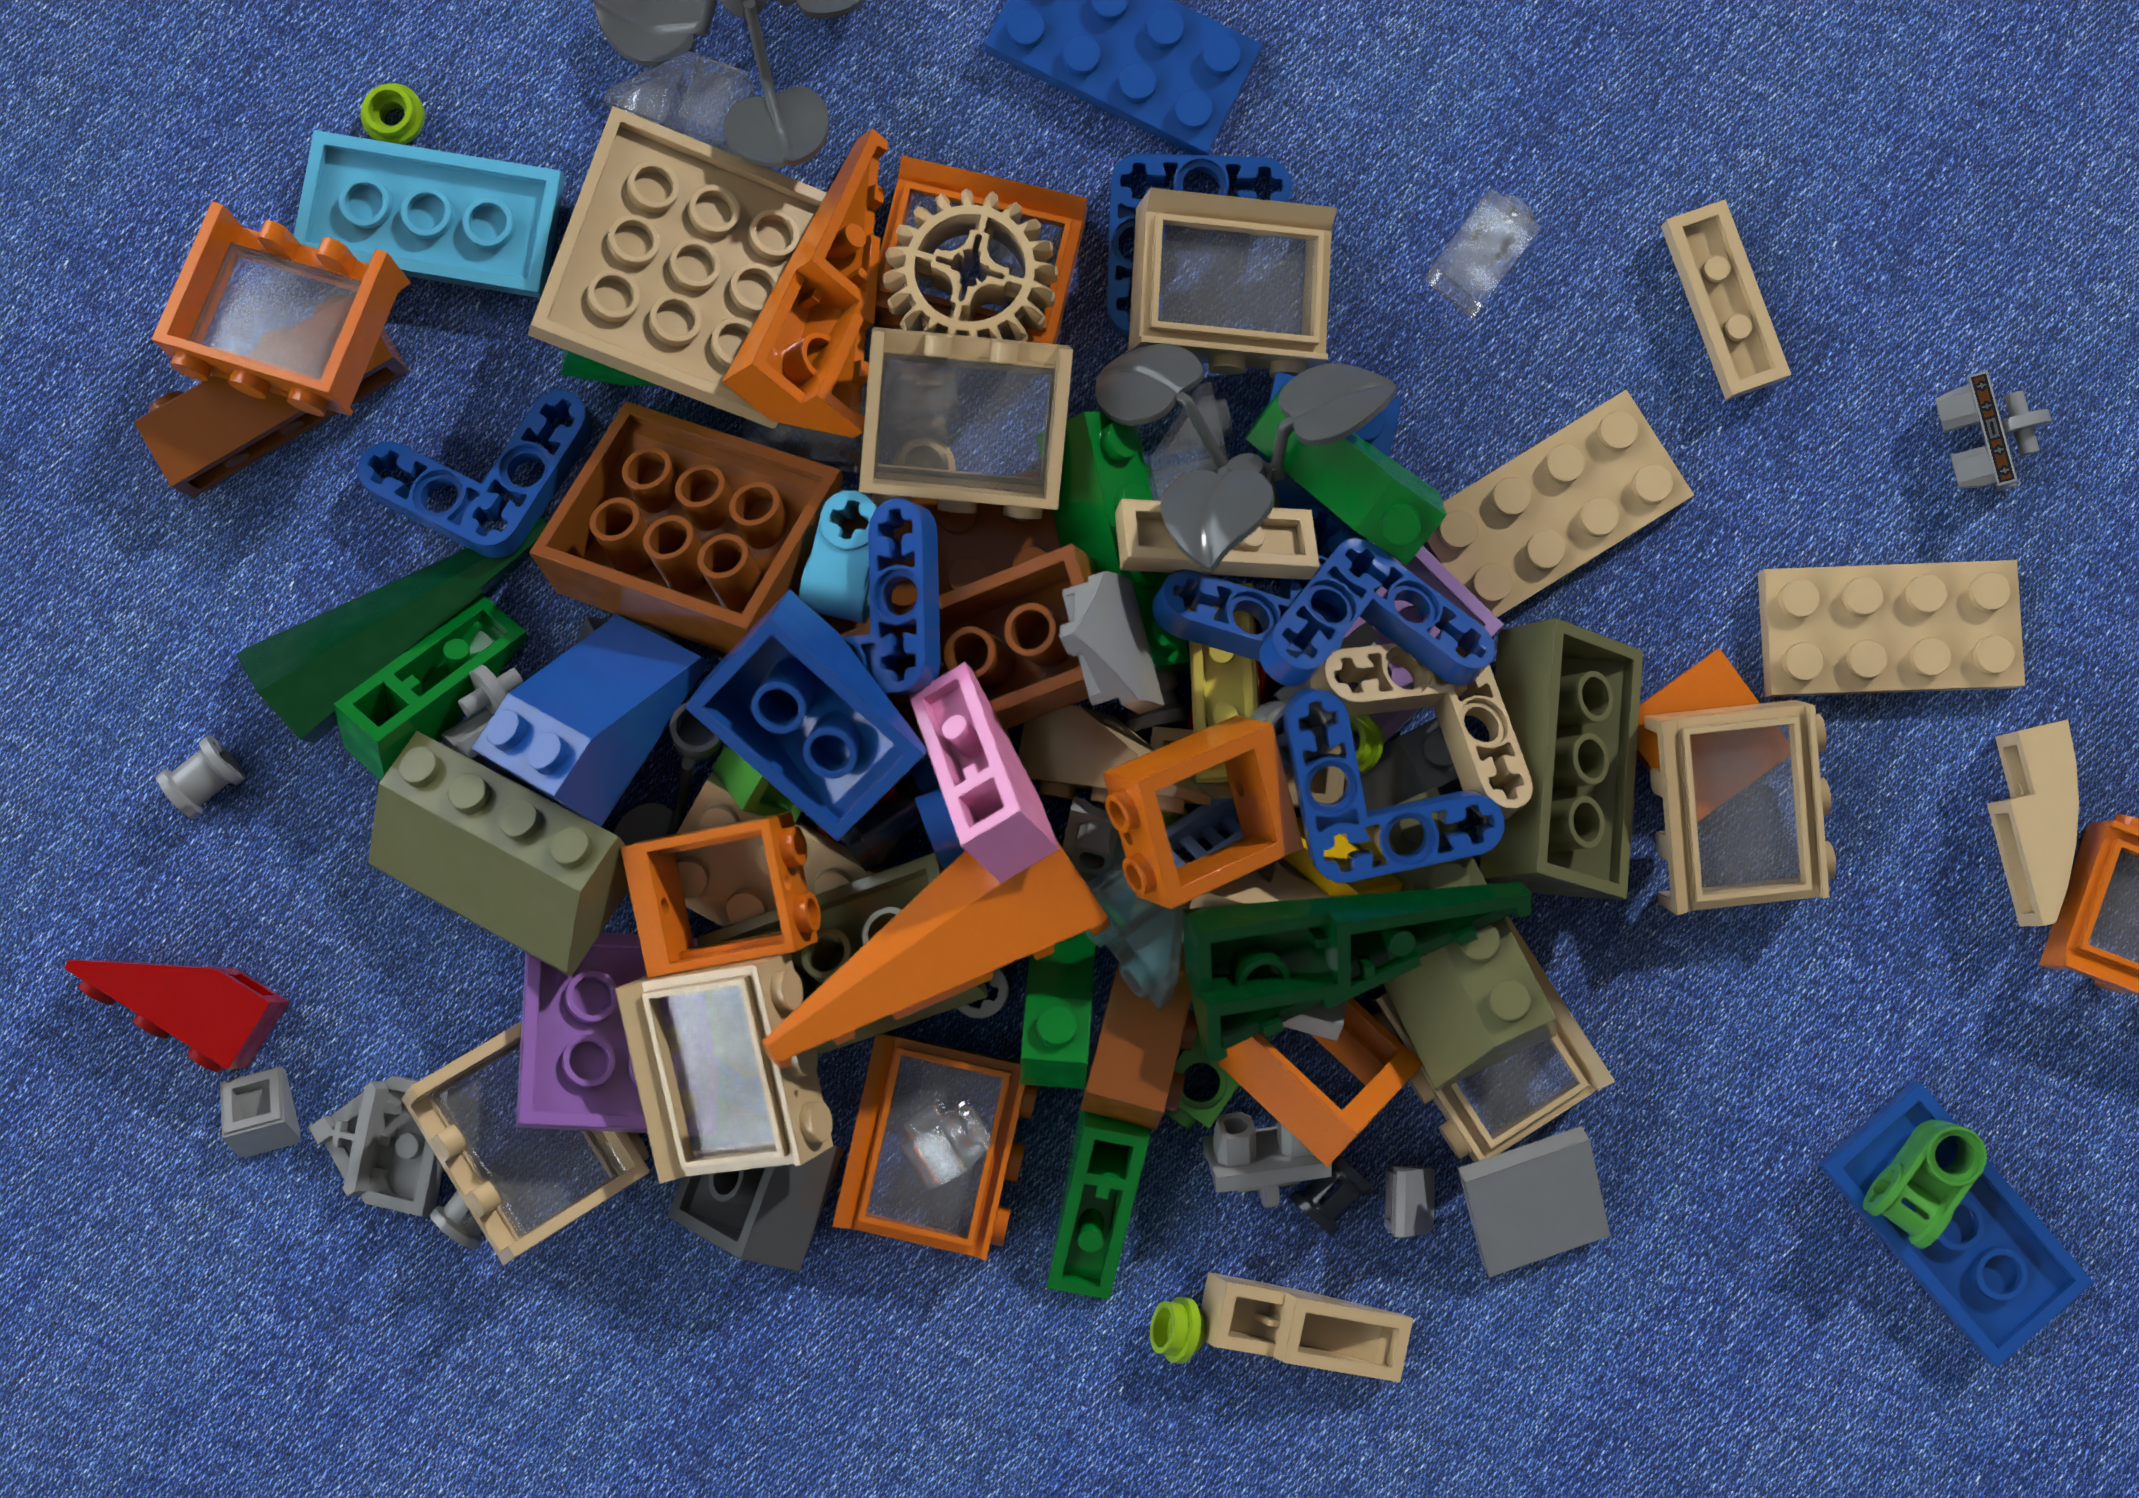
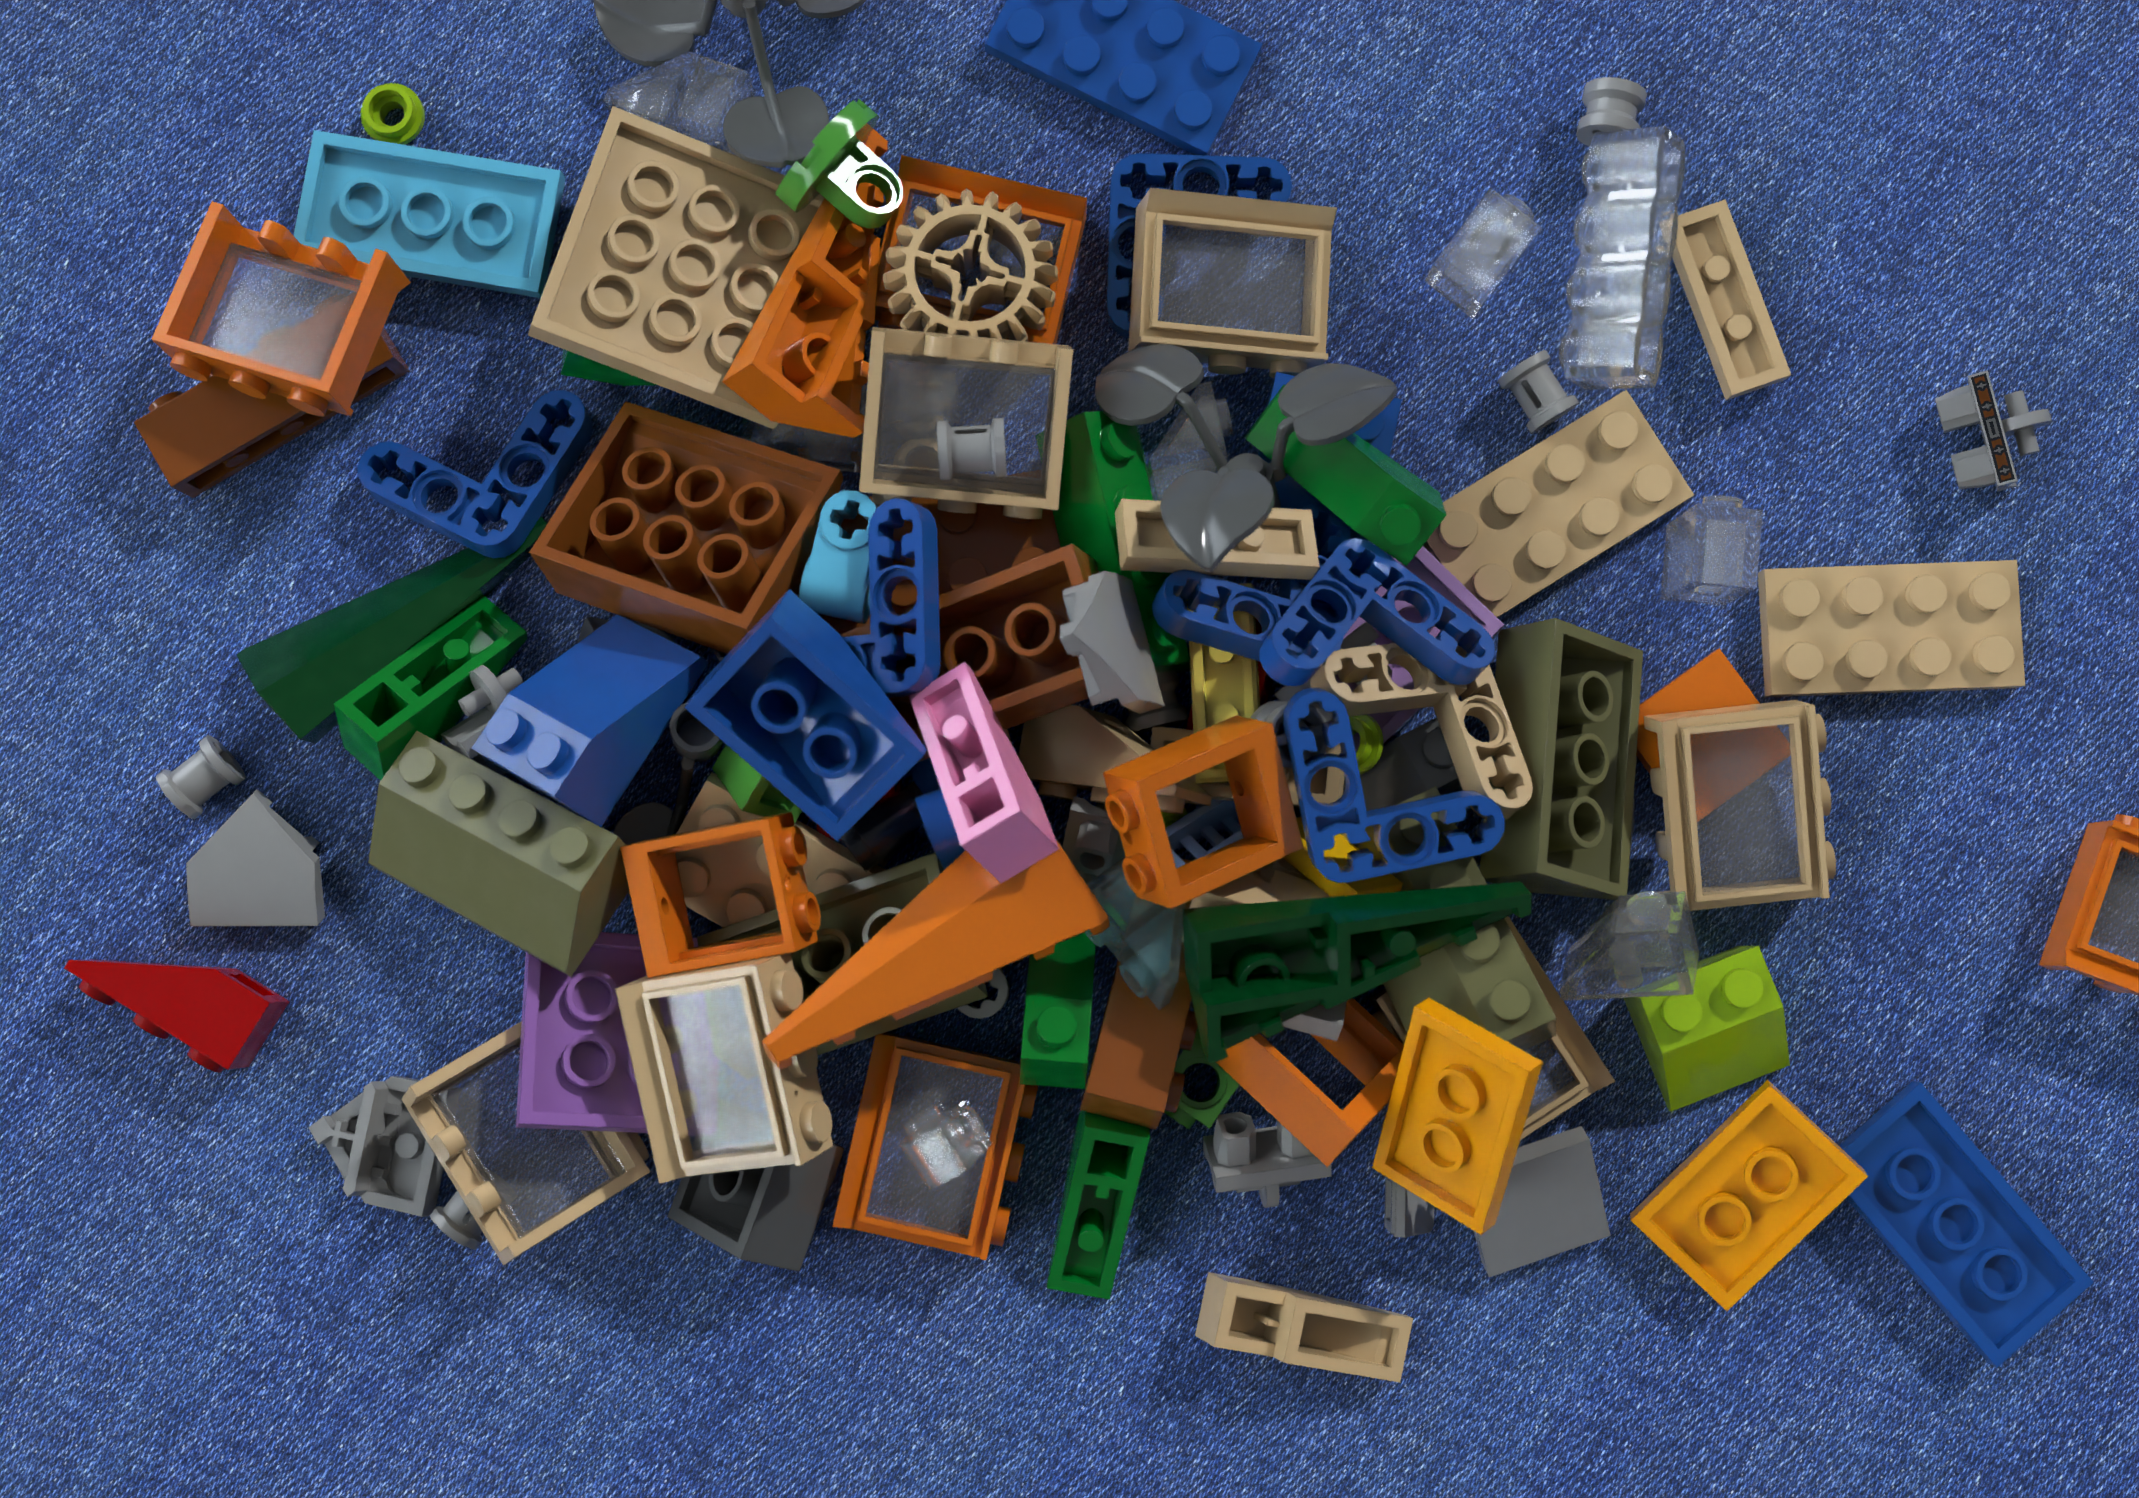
(255, 872): none -> light grey slope
(258, 1113): light grey slope -> none
(838, 165): none -> bright green tile
(971, 449): none -> light grey bush
(1177, 1329): lime plate -> none
(1328, 1214): black bush -> none
(1456, 1115): none -> light orange plate
(1538, 391): none -> light grey bush
(1610, 106): none -> light grey wheel
(1624, 259): none -> clear brick
(1635, 950): none -> clear slope
(1712, 552): none -> clear brick
(1717, 1035): none -> lime slope
(1748, 1195): none -> light orange plate
(1925, 1185): bright green piece -> none
(2039, 820): tan slope -> none

